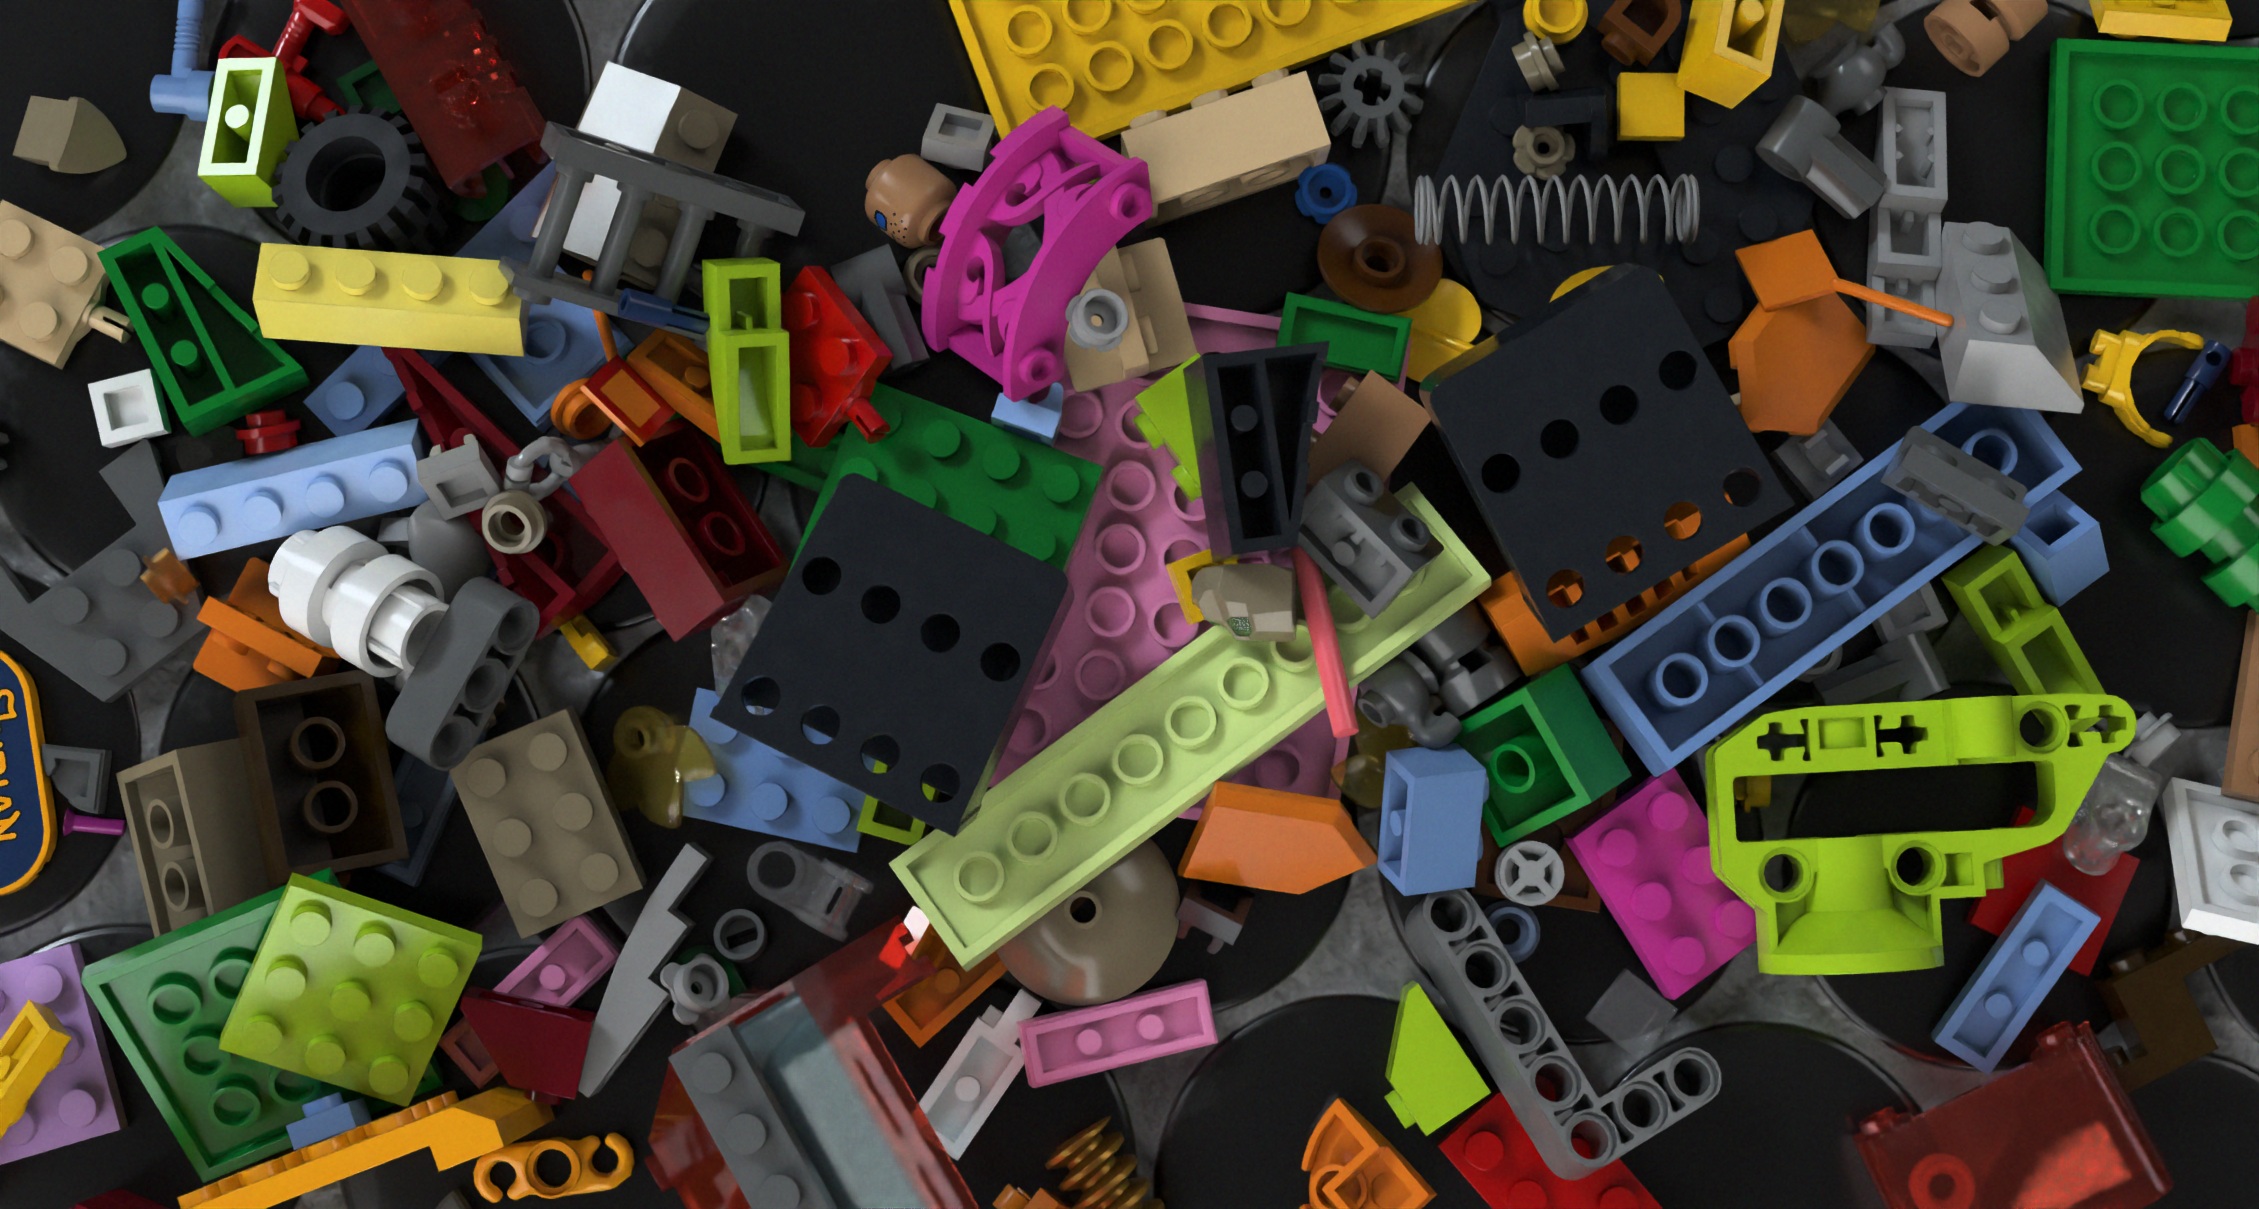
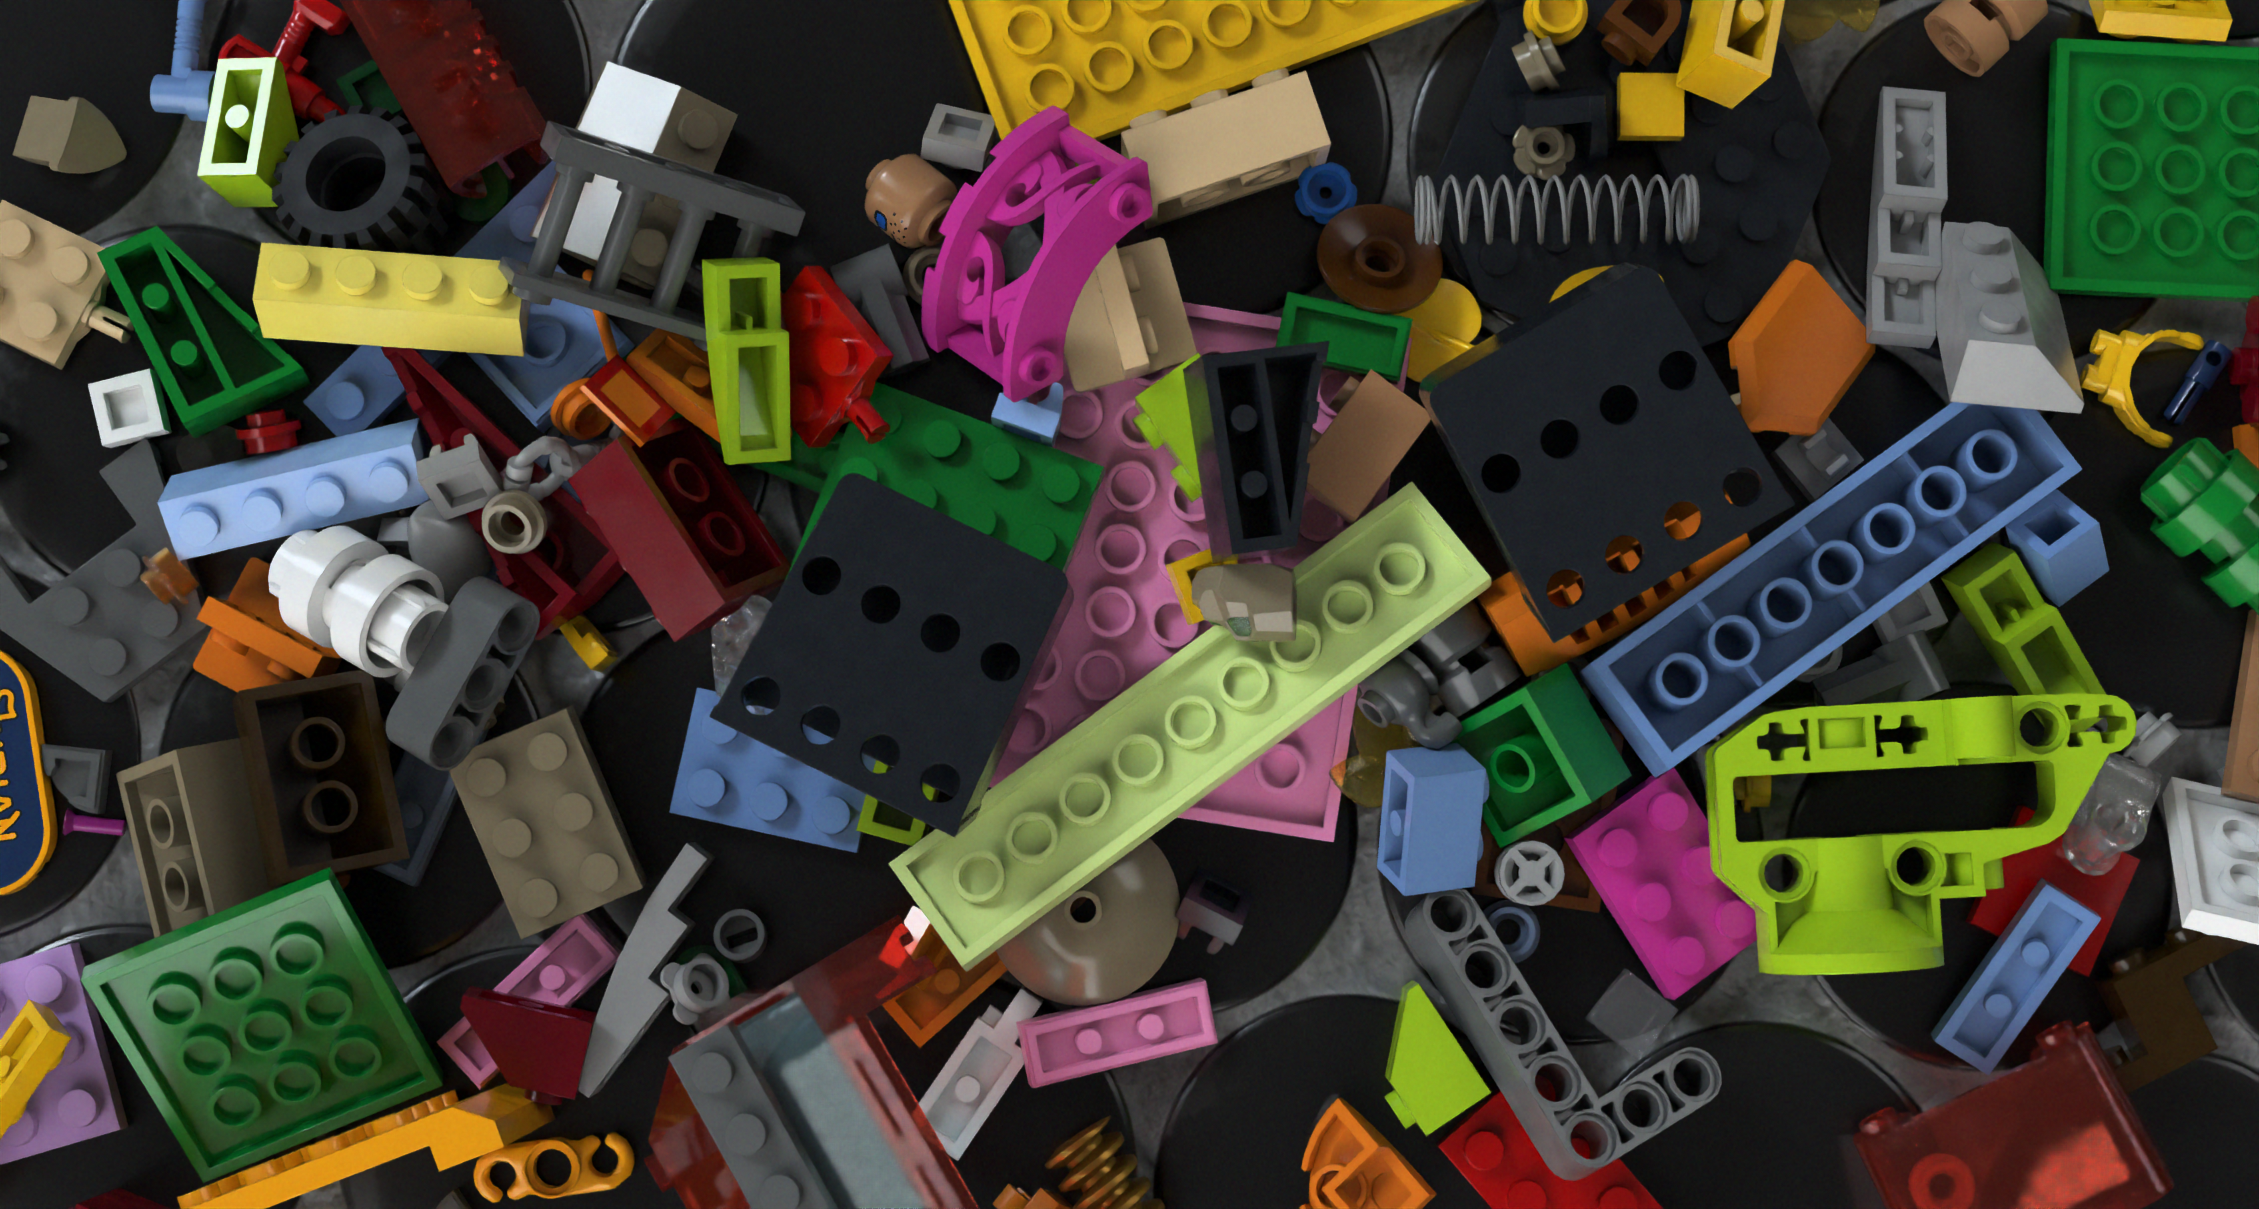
(326, 1119): medium blue plate -> none
(350, 990): lime plate -> none
(657, 771): clear yellow plate -> none
(661, 312): dark blue pin -> none
(812, 888): clear piece -> none
(1104, 305): light grey plate -> none
(1273, 840): orange tile -> none
(1325, 645): coral bar -> none
(1364, 536): dark grey bracket -> none
(1391, 85): dark grey gear -> none
(1799, 270): orange piece -> none
(1809, 149): dark grey piece -> none
(1853, 73): dark grey piece -> none
(1957, 486): dark grey bracket -> none

